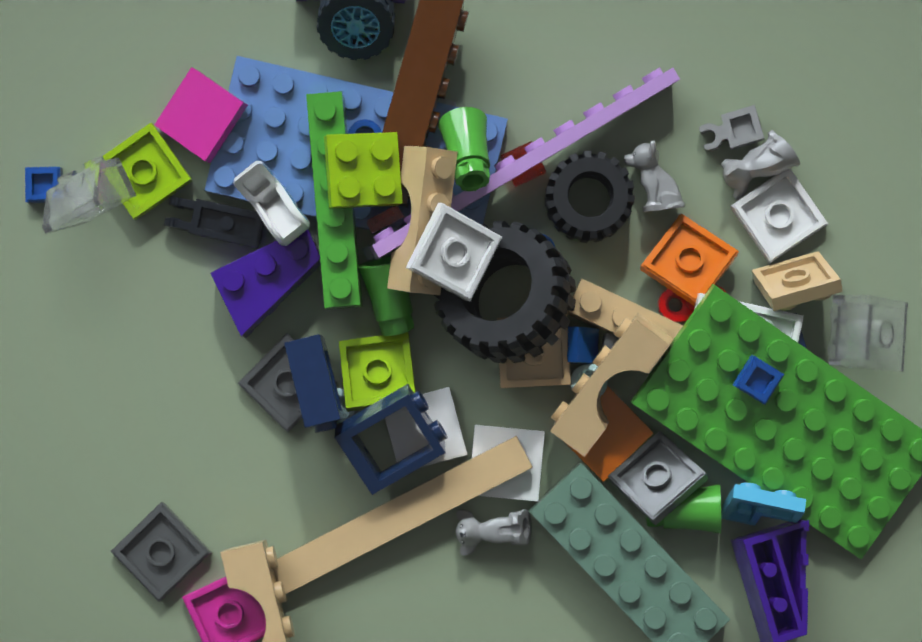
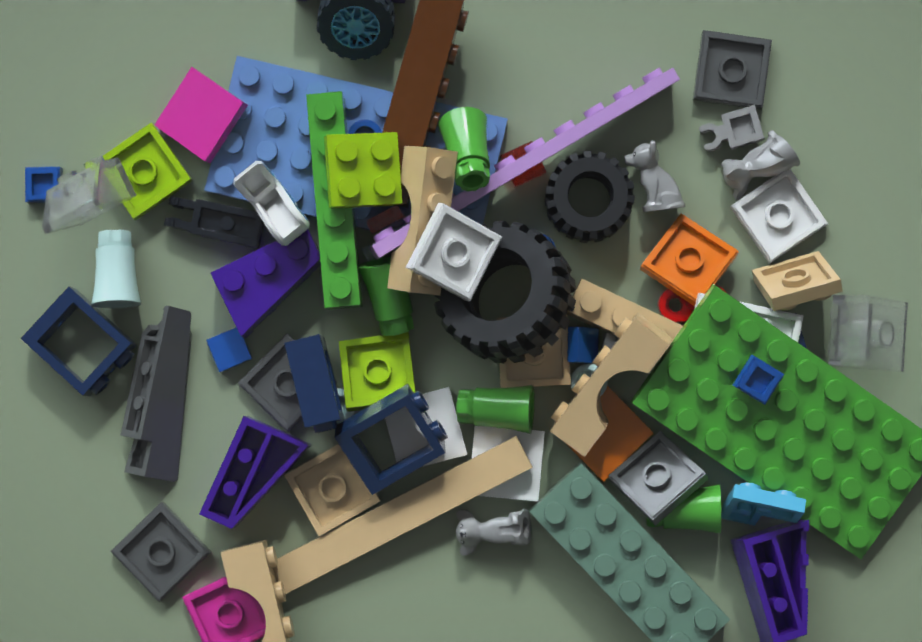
(55, 317): none -> dark blue window
(115, 271): none -> light aqua plant
(158, 397): none -> dark grey wedge
(229, 349): none -> blue tile
(250, 470): none -> dark purple wedge
(330, 490): none -> tan plate
(498, 407): none -> bright green plant
(732, 69): none -> dark grey tile

